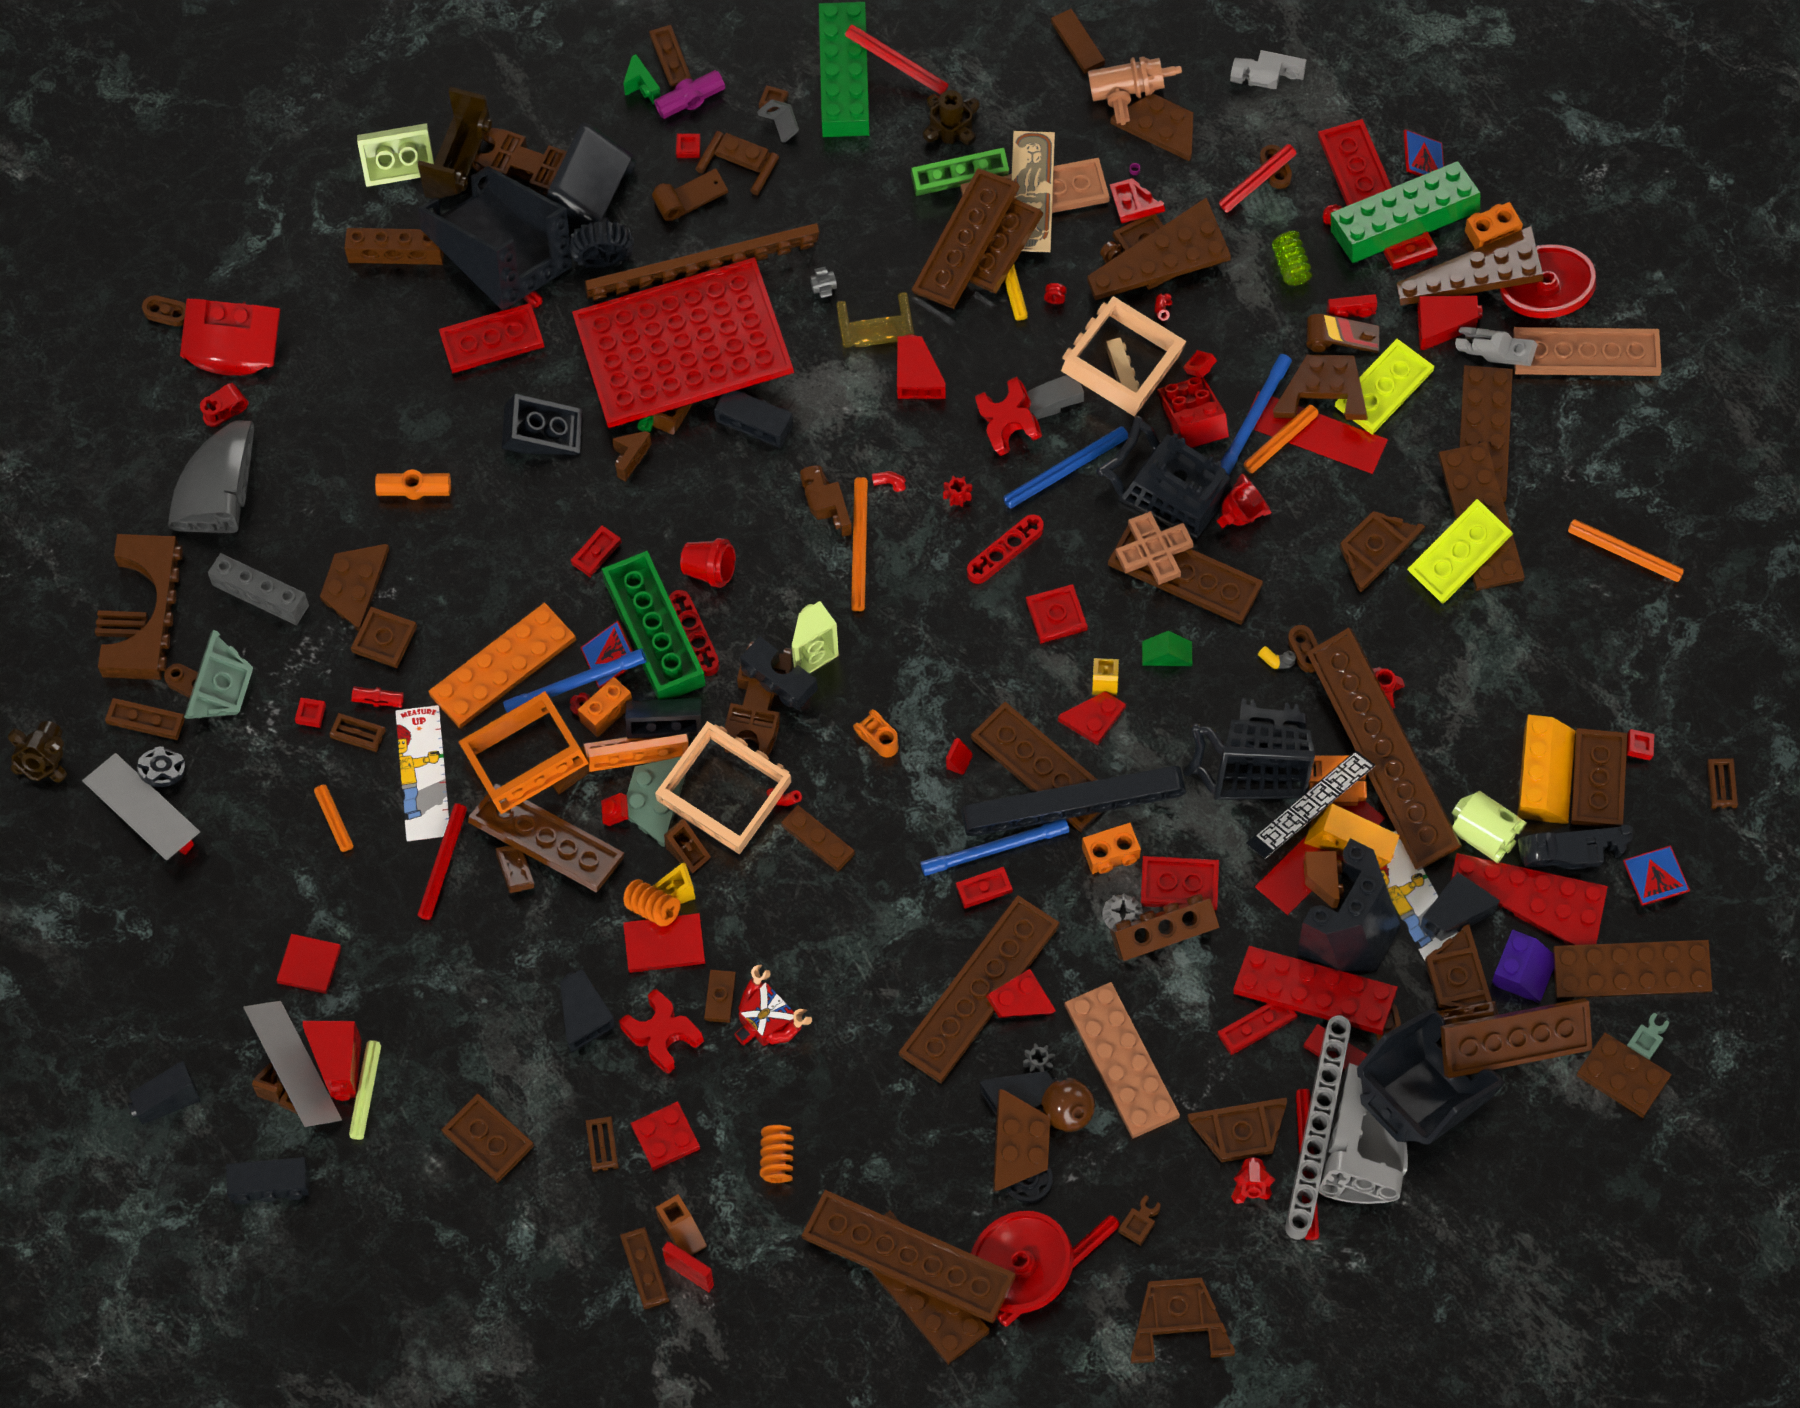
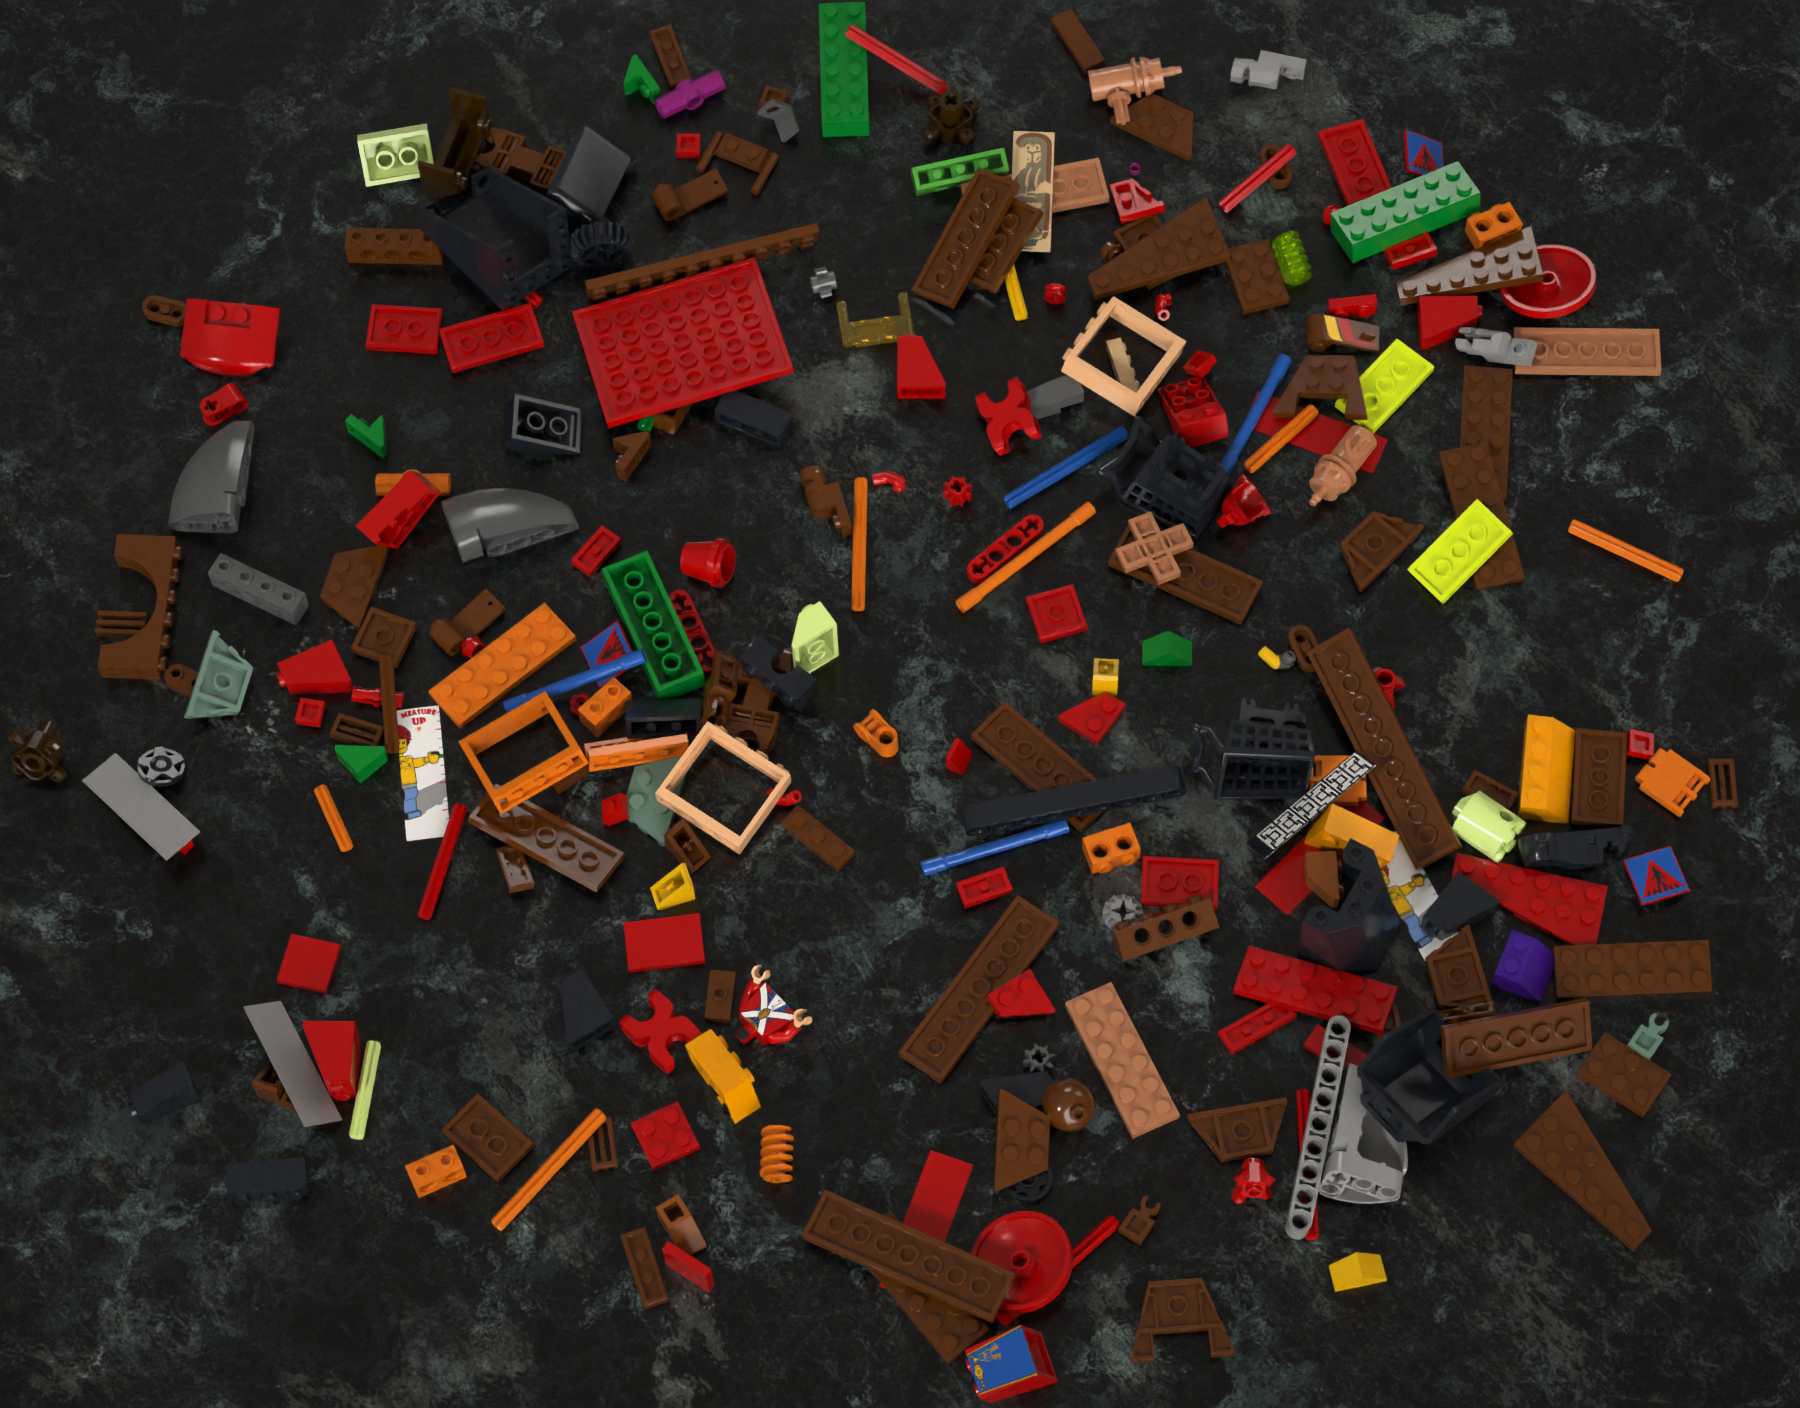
(145, 719): reddish brown plate -> none
(315, 671): none -> red slope
(361, 760): none -> green slope
(372, 436): none -> green slope
(389, 704): none -> reddish brown axle
(399, 510): none -> red wedge
(404, 329): none -> red tile
(436, 1171): none -> orange brick
(467, 623): none -> reddish brown door
(472, 646): none -> red plate
(504, 520): none -> dark grey panel
(548, 1169): none -> orange axle
(651, 903): orange piece -> none
(720, 689): none -> reddish brown plate
(724, 1074): none -> light orange wedge
(937, 1195): none -> red sticker
(976, 594): none -> orange piece
(1010, 1364): none -> slope
(1256, 277): none -> reddish brown plate
(1337, 471): none -> nougat piece
(1357, 1271): none -> yellow slope
(1491, 788): none -> reddish brown plate
(1573, 1159): none -> reddish brown wing
(1671, 780): none -> orange plate

